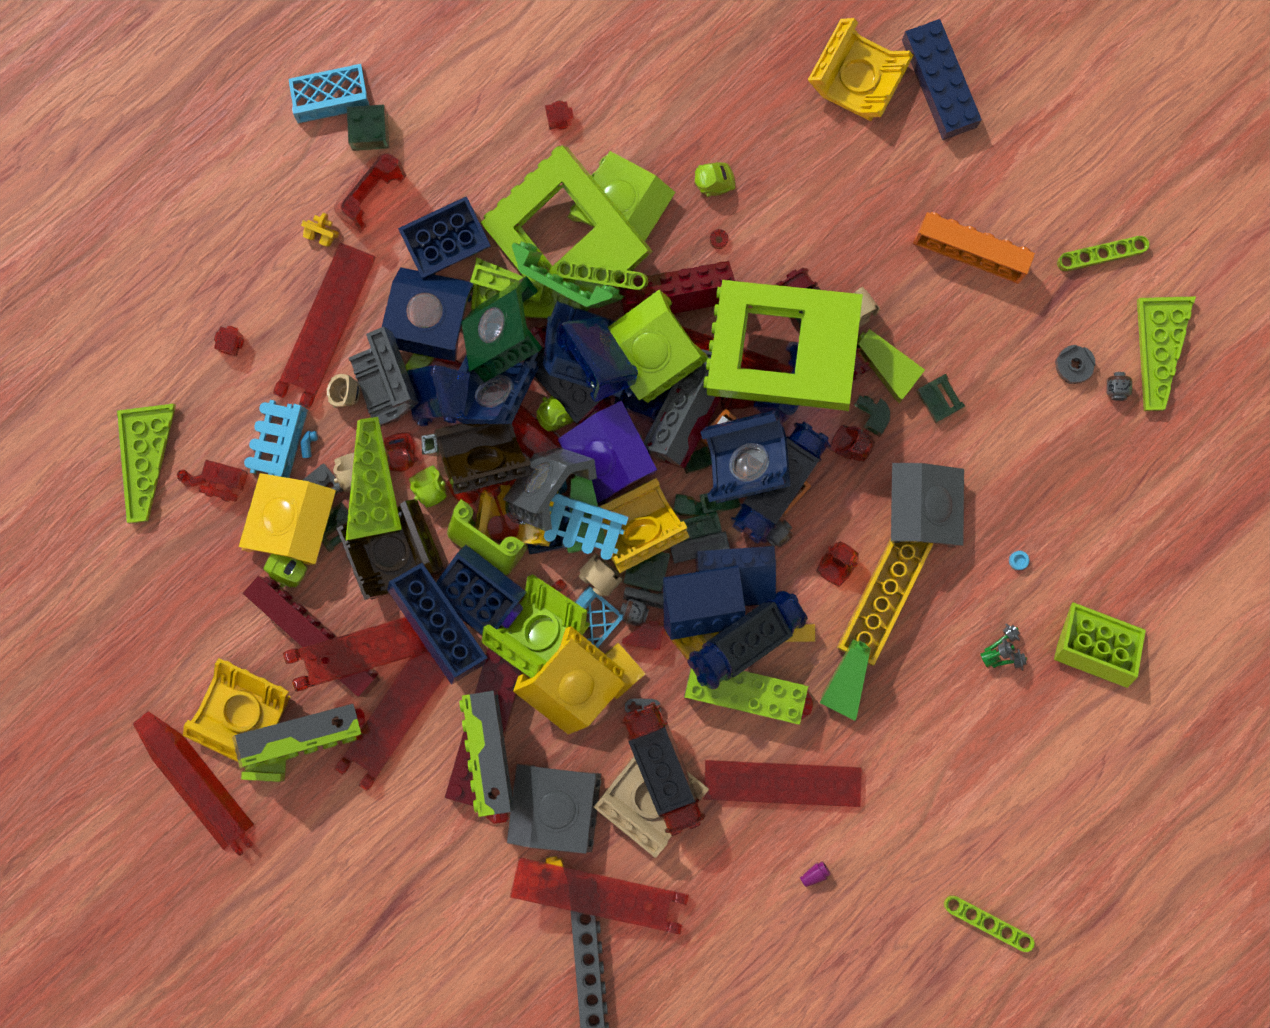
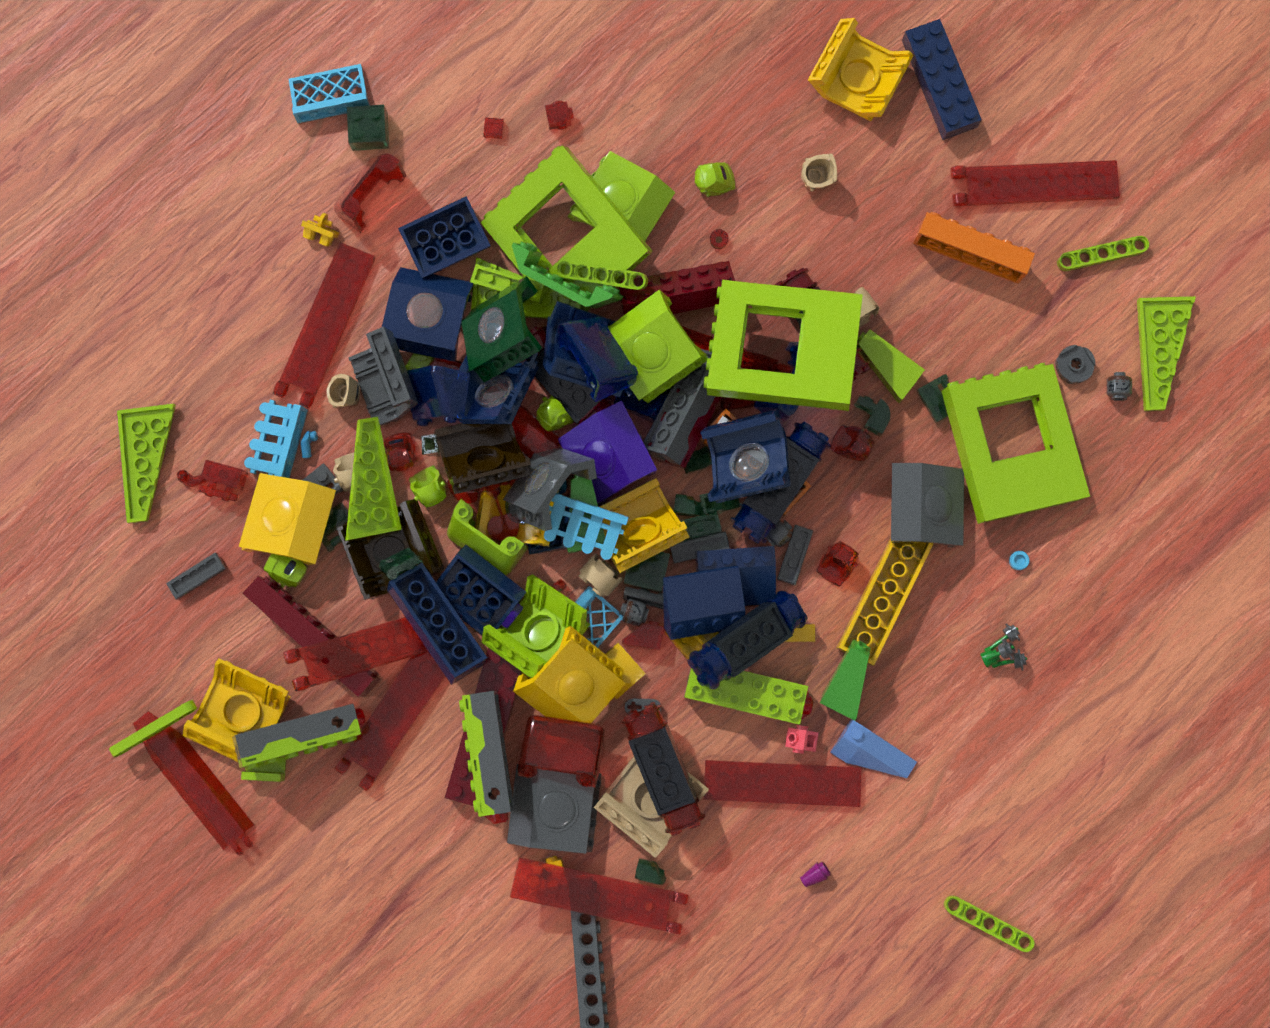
(153, 728): none -> lime beam
(196, 576): none -> dark grey plate
(228, 340): clear red brick -> none
(399, 562): none -> clear green plate
(493, 128): none -> clear red tile
(563, 748): none -> clear red windscreen
(650, 872): none -> clear green rock
(795, 555): none -> dark grey tile
(801, 739): none -> coral brick
(819, 171): none -> tan helmet
(868, 750): none -> medium blue wedge
(1023, 481): none -> lime panel
(1037, 183): none -> clear red hinge
(1100, 645): lime slope -> none

